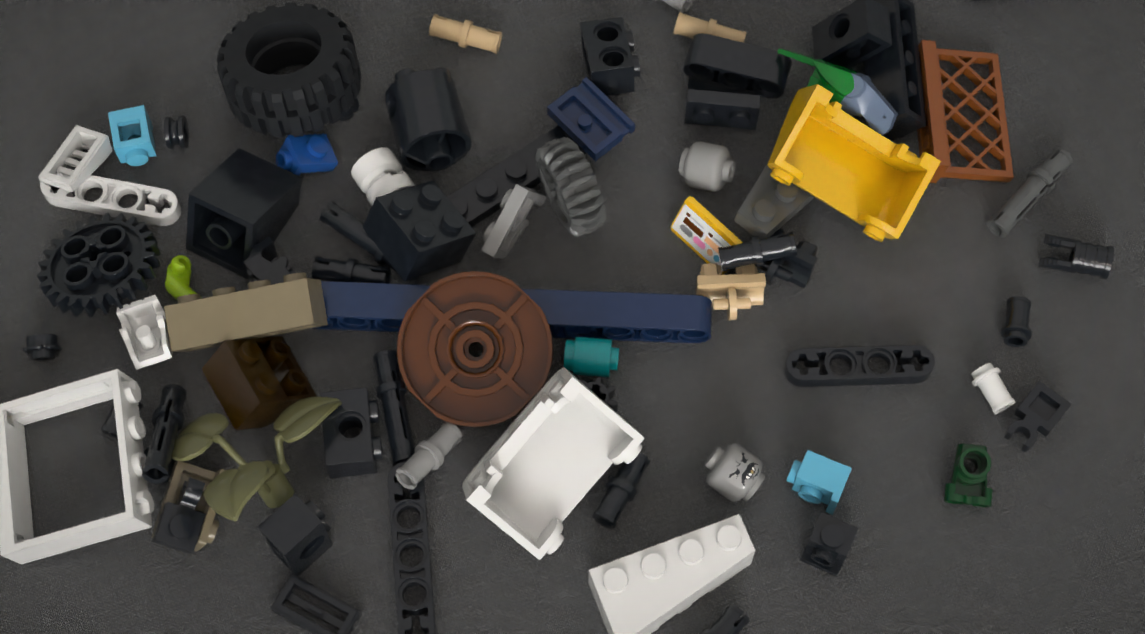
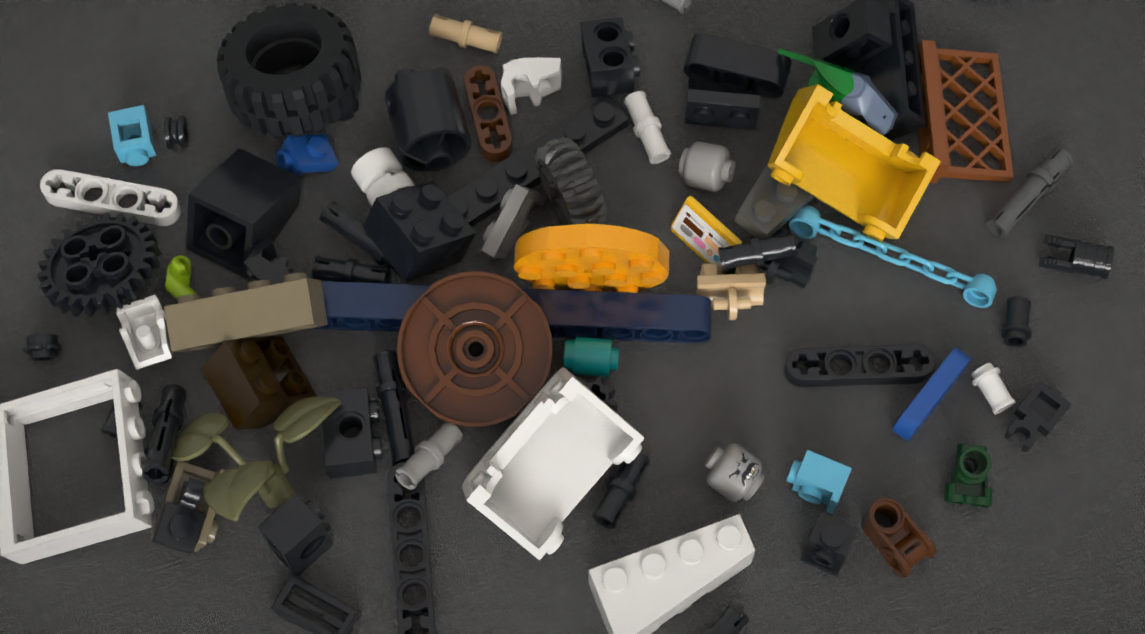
(79, 139): white slope -> none
(482, 126): none -> reddish brown beam
(531, 78): none -> white hand
(590, 119): dark blue plate -> none
(591, 258): none -> light orange piece
(647, 127): none -> white pin
(690, 26): tan pin -> none
(899, 538): none -> reddish brown piece
(931, 394): none -> blue beam
(978, 291): none -> medium azure piece

